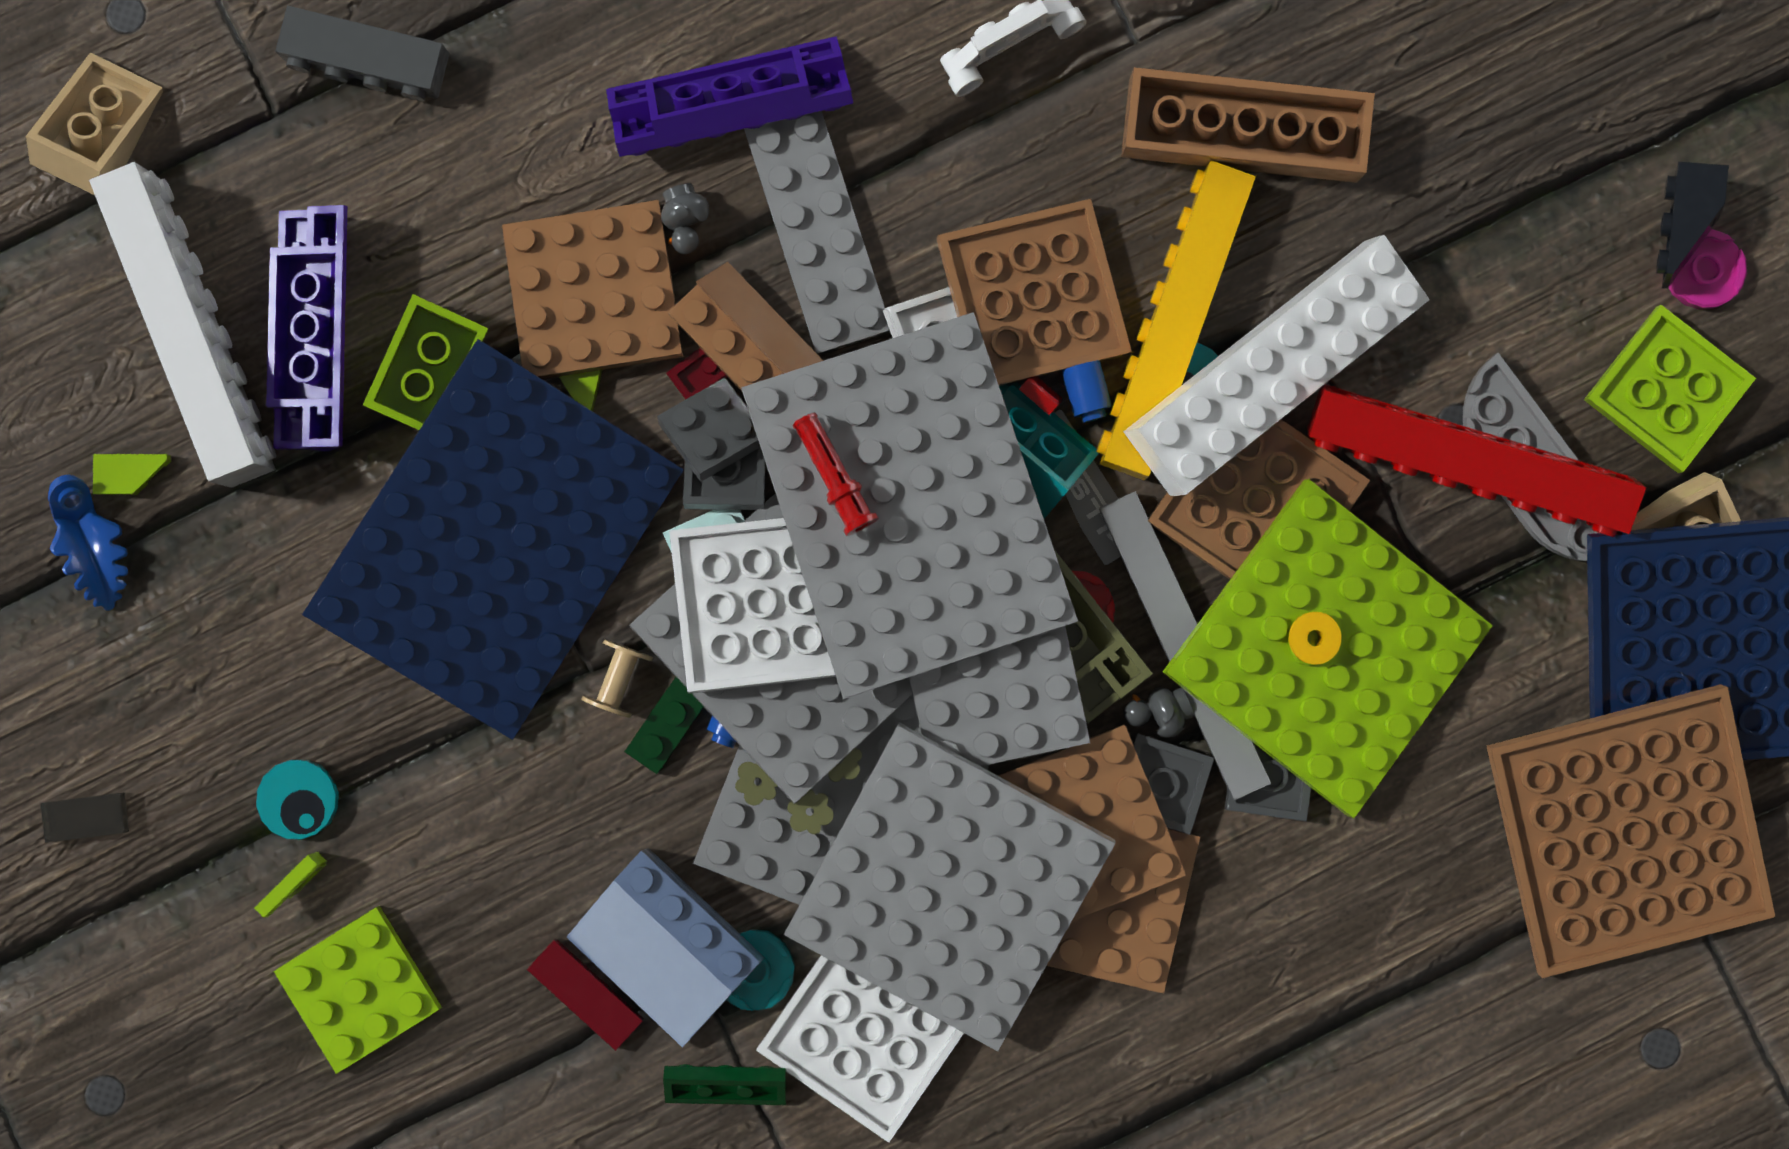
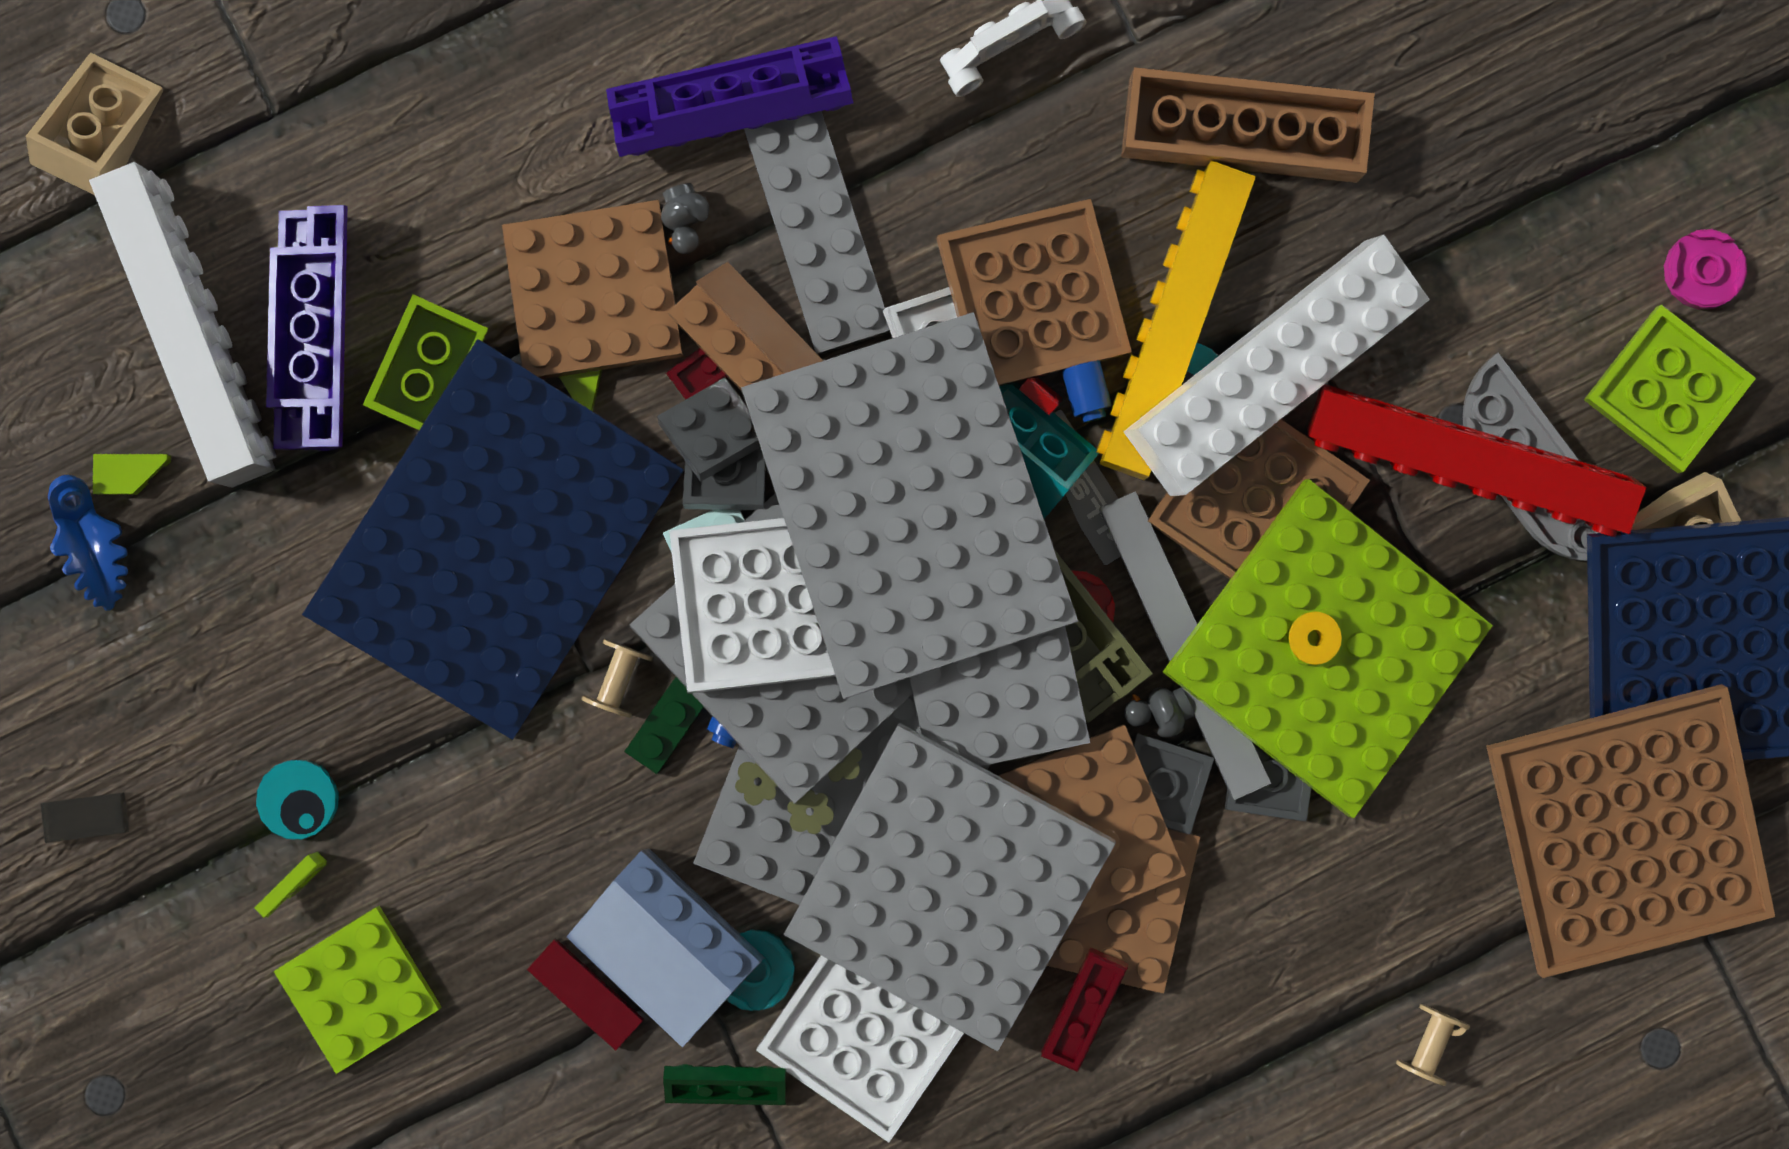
(362, 53): dark grey brick -> none
(842, 490): red pin -> none
(1084, 1009): none -> dark red tile
(1433, 1044): none -> tan piece
(1696, 205): black slope -> none

